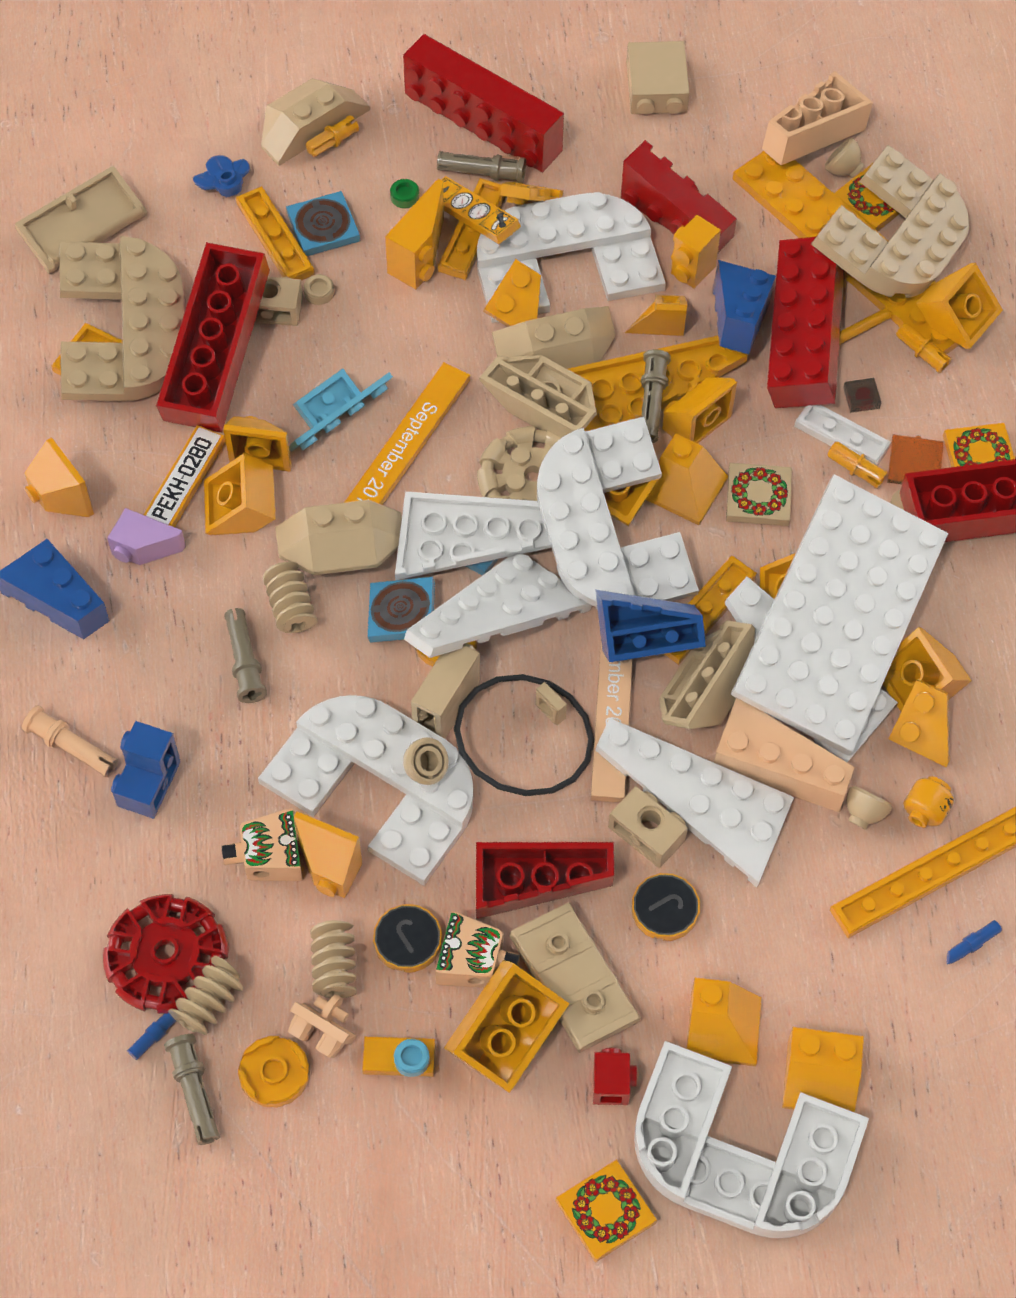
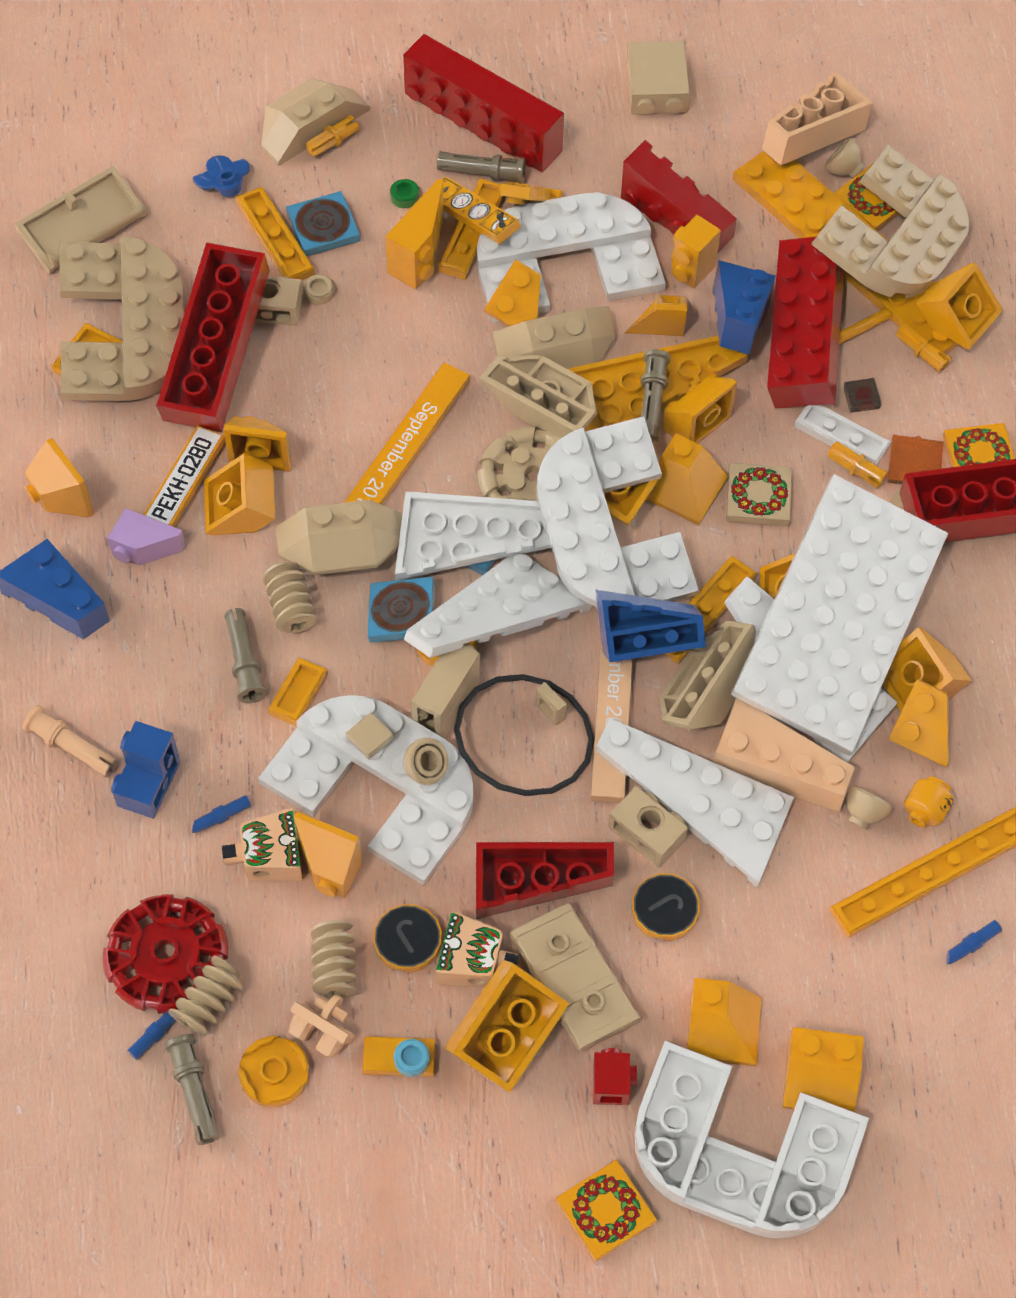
(221, 814): none -> blue piece
(297, 691): none -> light orange tile
(330, 401): medium azure bracket -> none
(369, 736): none -> tan tile

